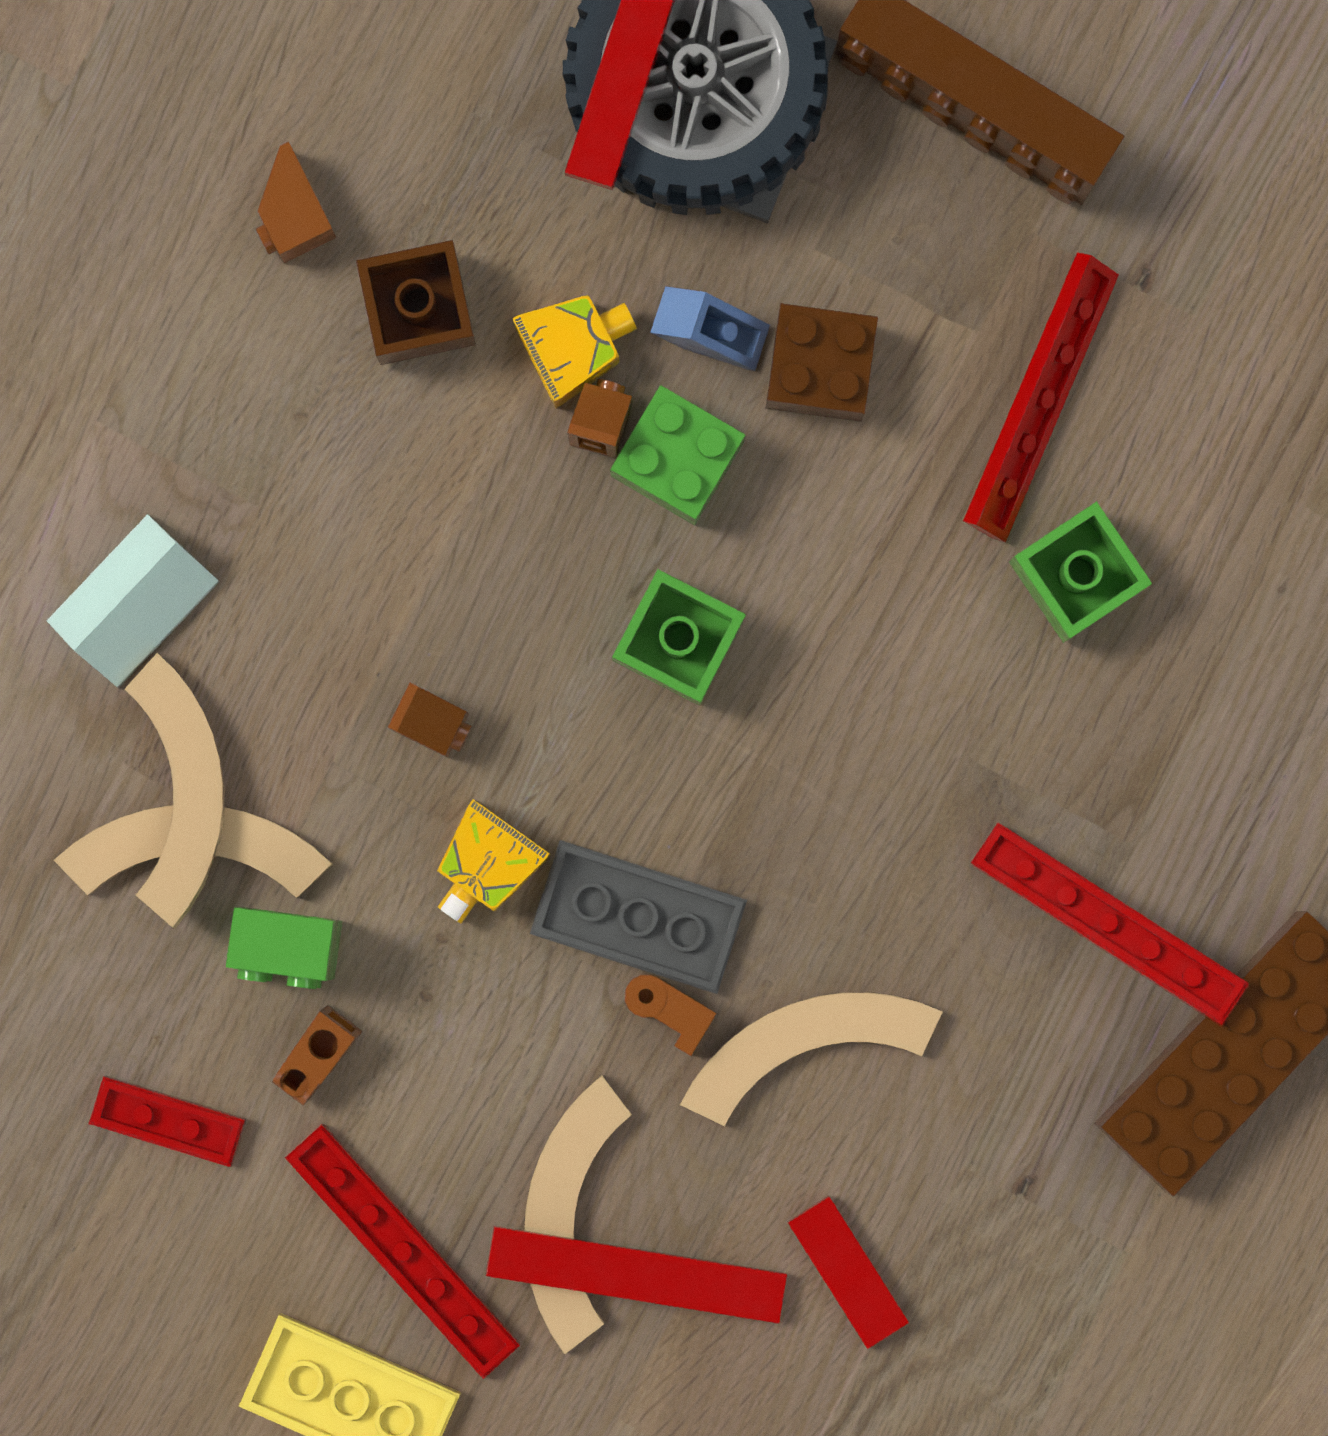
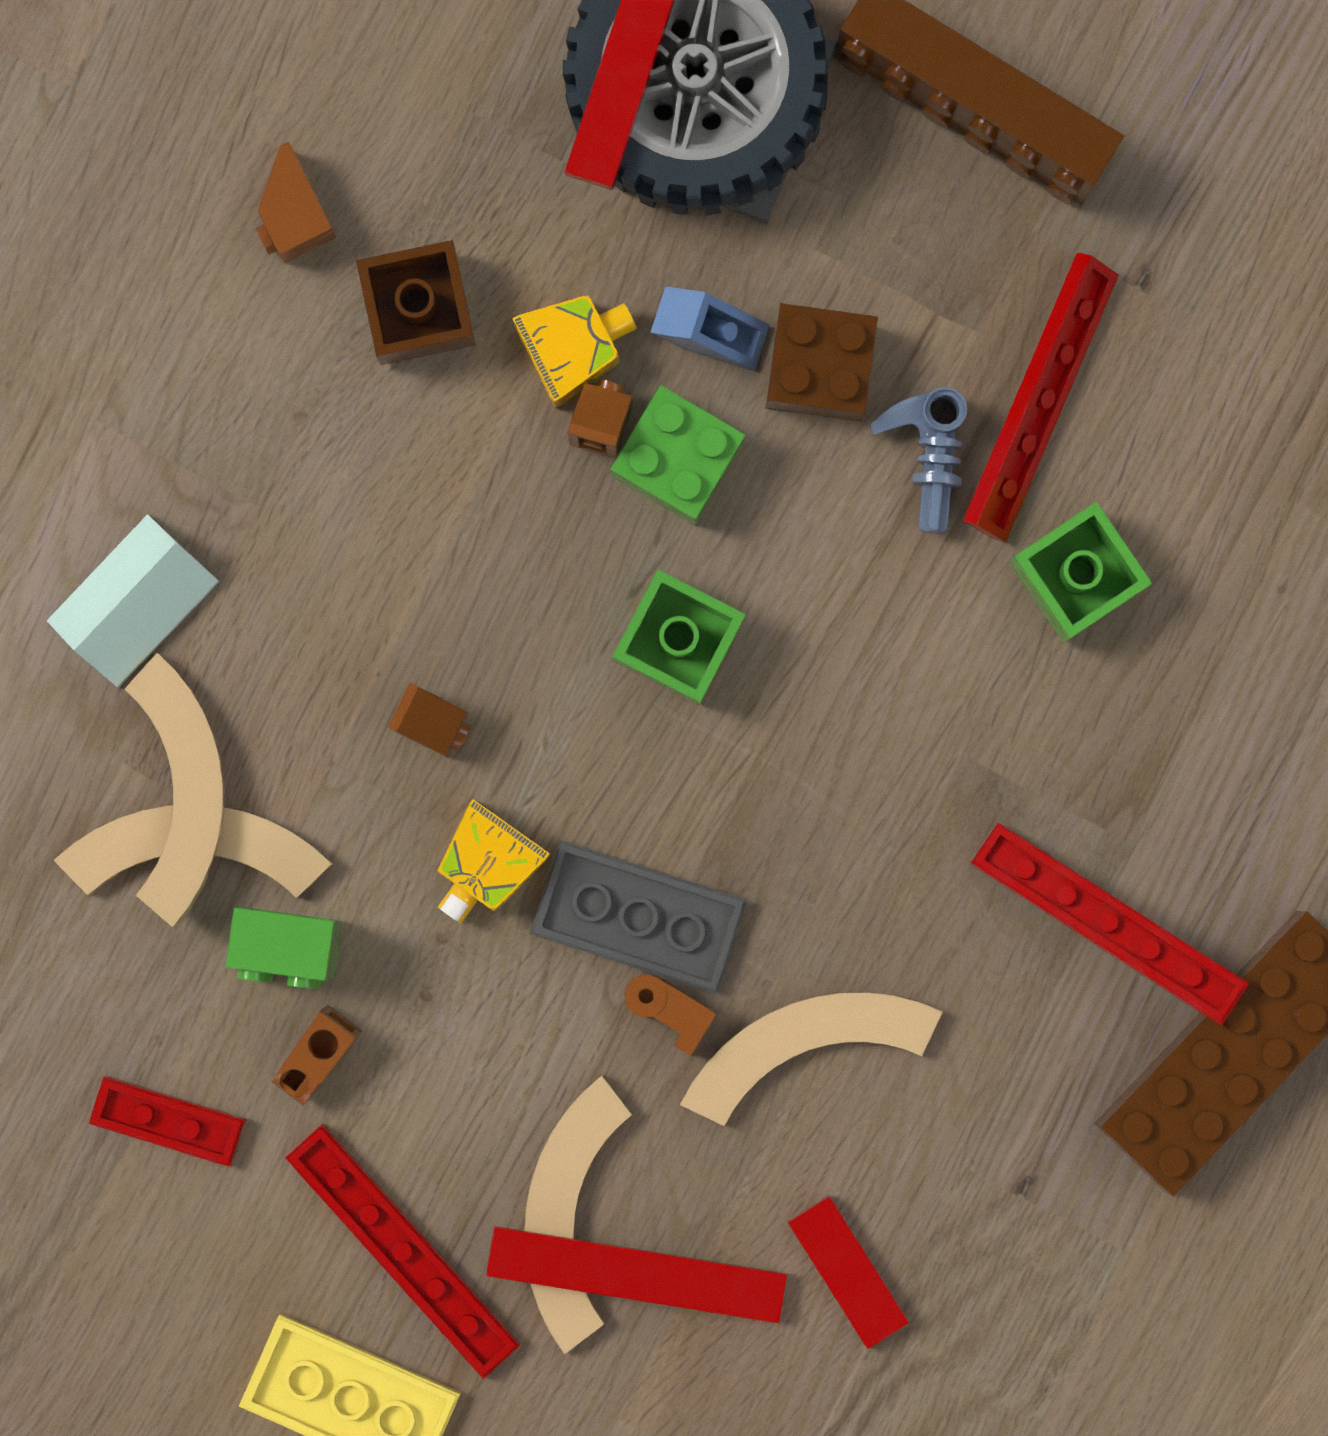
(939, 451): none -> sand blue piece

